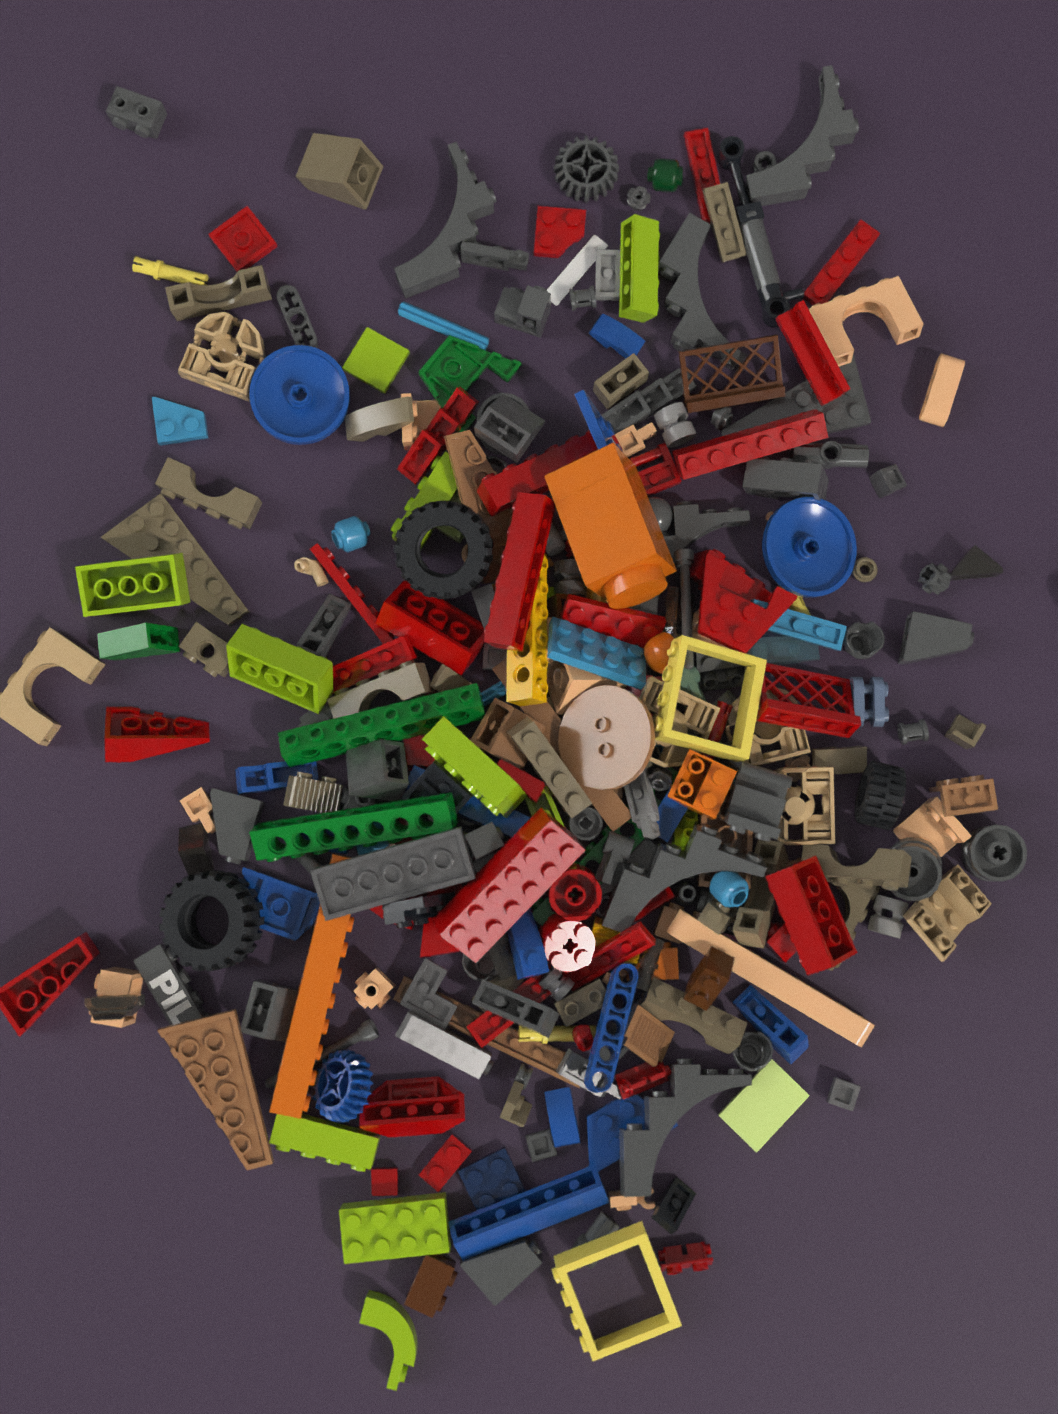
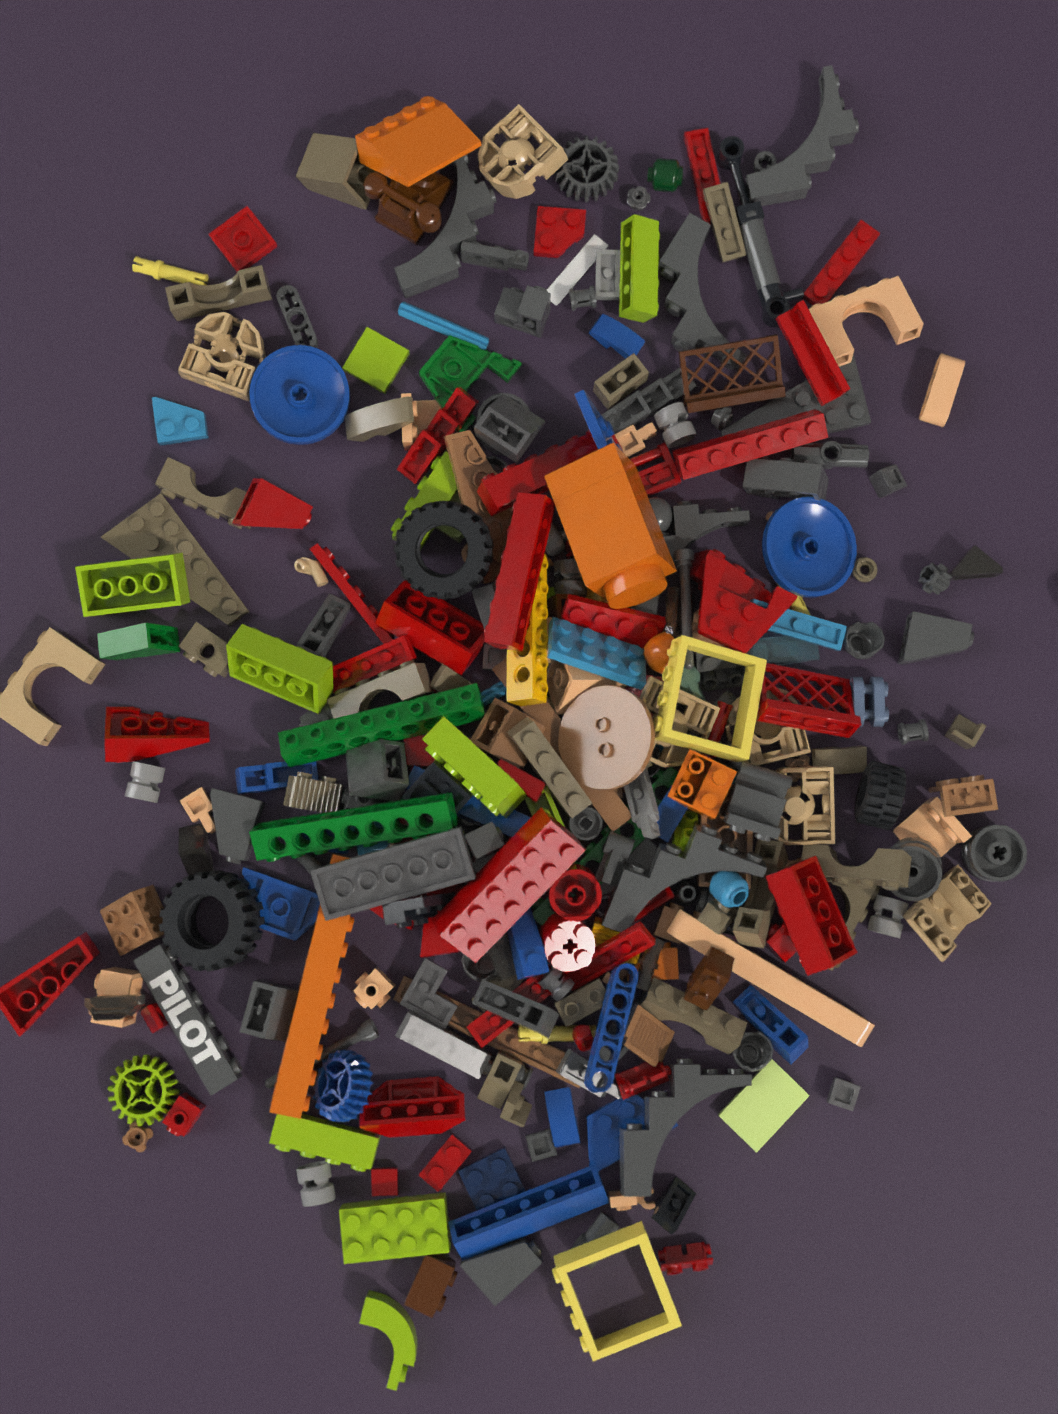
(130, 1137): none -> medium nougat plate
(134, 919): none -> medium nougat bracket
(134, 1083): none -> lime gear
(136, 113): dark grey brick -> none
(145, 782): none -> light grey wheel
(154, 1017): none -> red slope
(183, 1115): none -> red brick
(220, 1072): medium nougat wing -> none
(271, 507): none -> red slope
(315, 1183): none -> light grey wheel
(350, 534): dark azure head -> none
(409, 209): none -> reddish brown piece
(415, 141): none -> orange slope
(493, 161): none -> tan connector
(499, 1079): none -> dark tan slope
(660, 778): flat silver plate -> none

